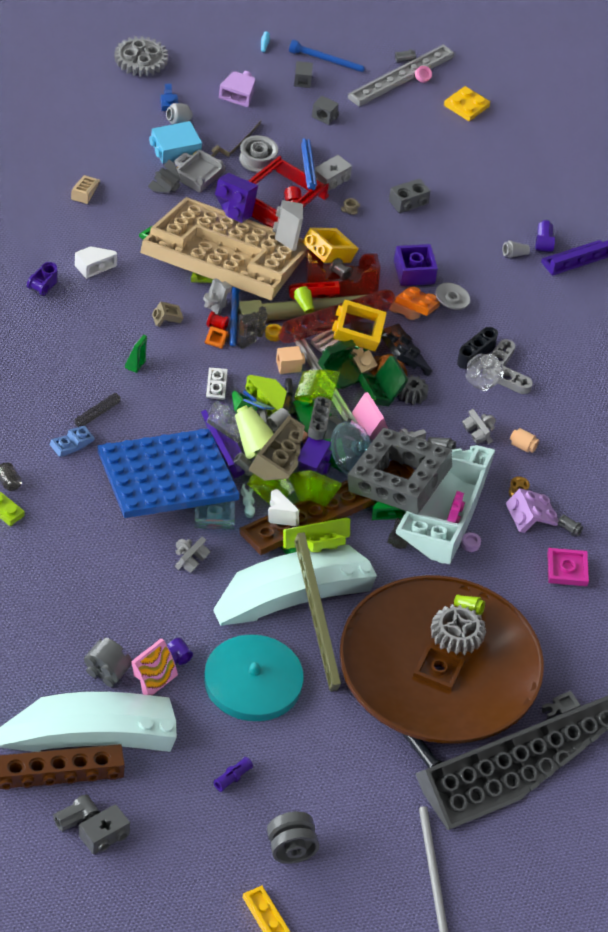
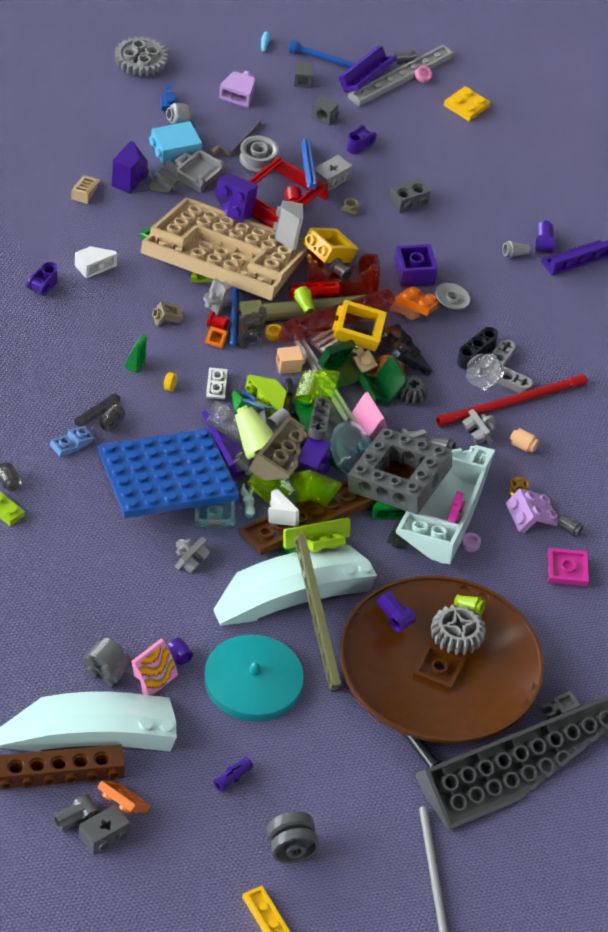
(111, 418): none -> clear smoke brick
(127, 799): none -> orange plate
(129, 168): none -> dark purple slope
(170, 381): none -> yellow tile
(360, 139): none -> dark purple piece
(366, 69): none -> dark purple fence
(399, 616): none -> dark purple piece
(572, 382): none -> red piece

